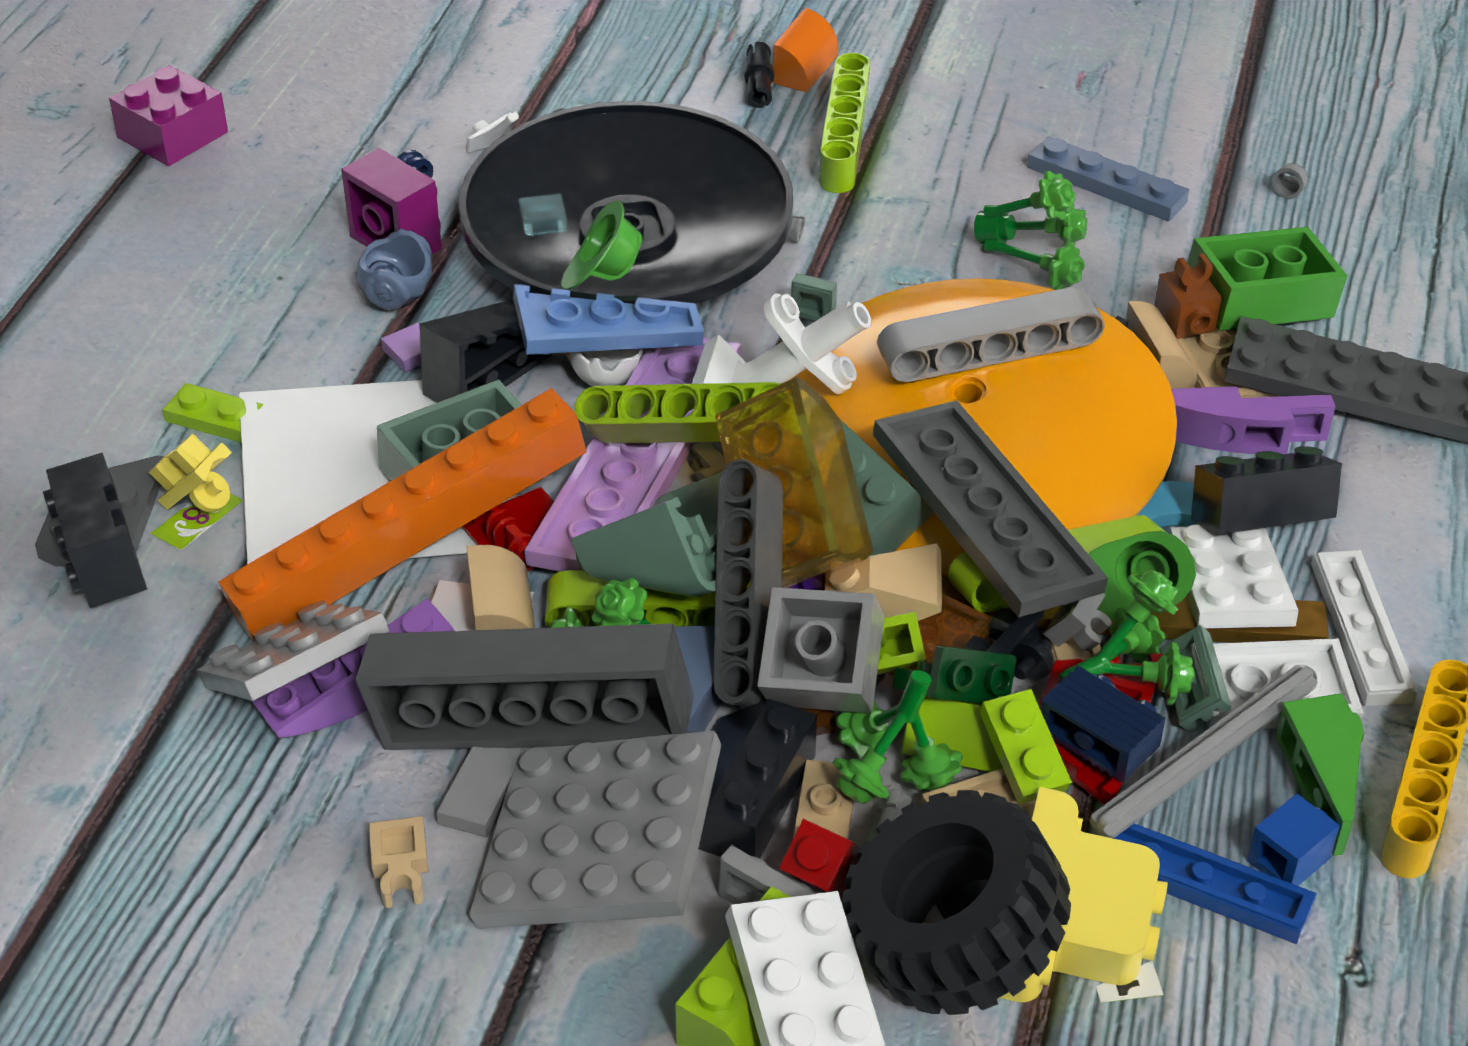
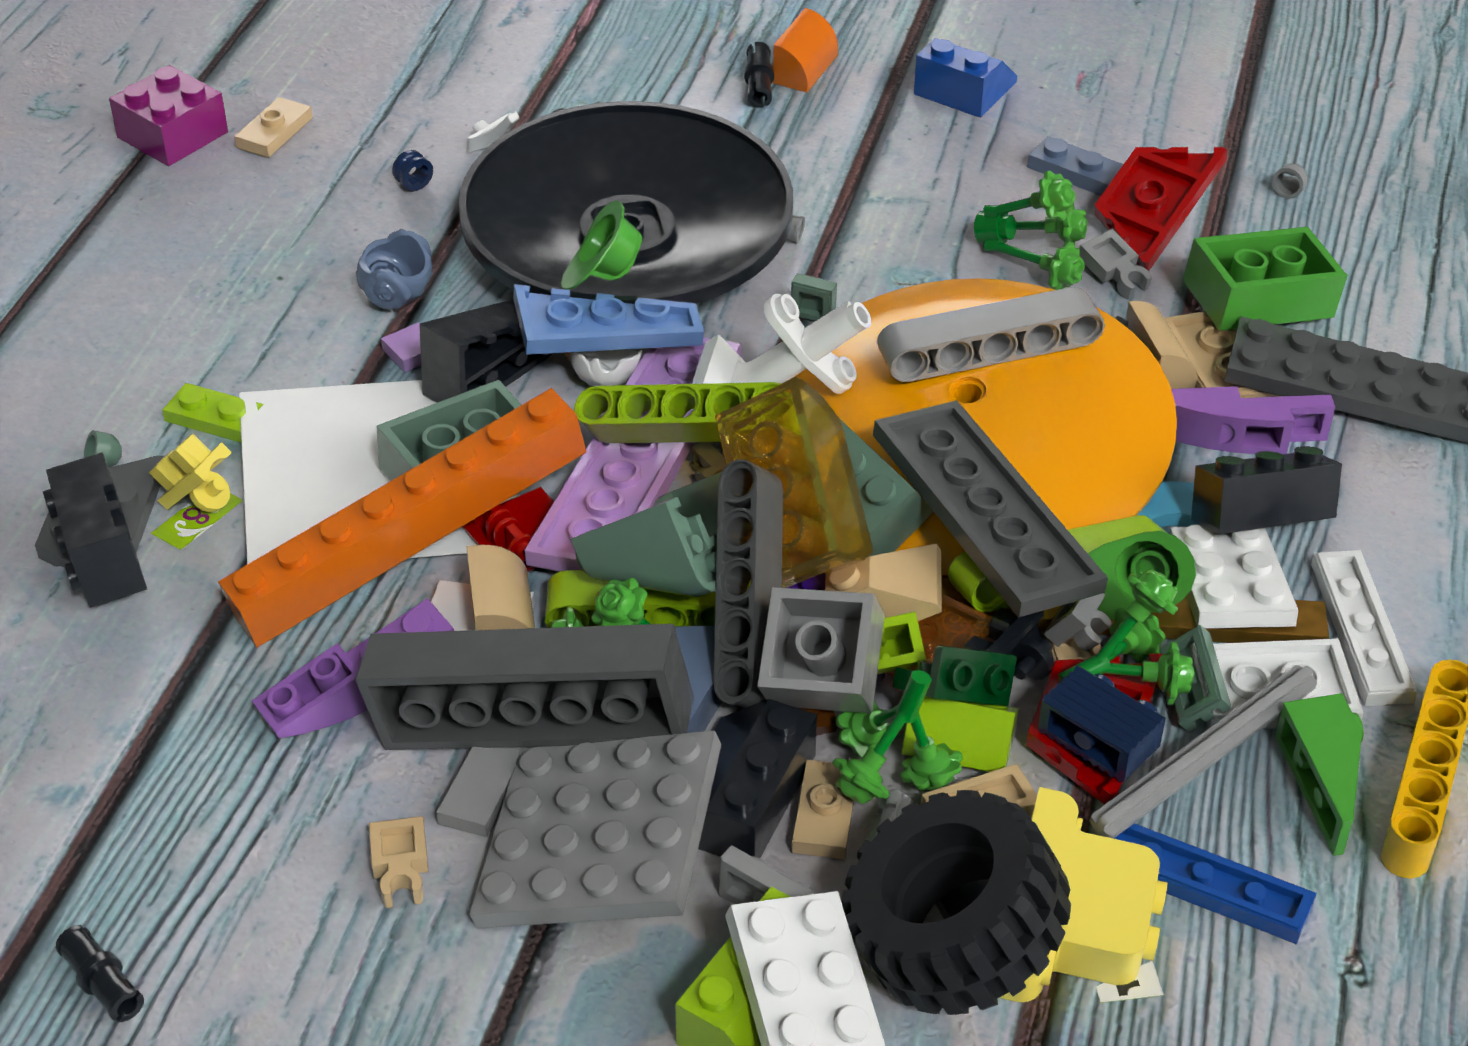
(99, 973): none -> black pin
(103, 442): none -> sand green hinge
(273, 127): none -> tan plate
(290, 650): light grey plate -> none
(389, 196): magenta brick -> none
(543, 214): clear light blue tile -> none
(819, 858): red brick -> none
(844, 123): lime beam -> none
(961, 77): none -> blue slope
(1024, 745): lime plate -> none
(1114, 259): none -> light grey plate
(1155, 196): none -> red wing
(1188, 298): dark orange brick -> none
(1293, 841): blue brick -> none

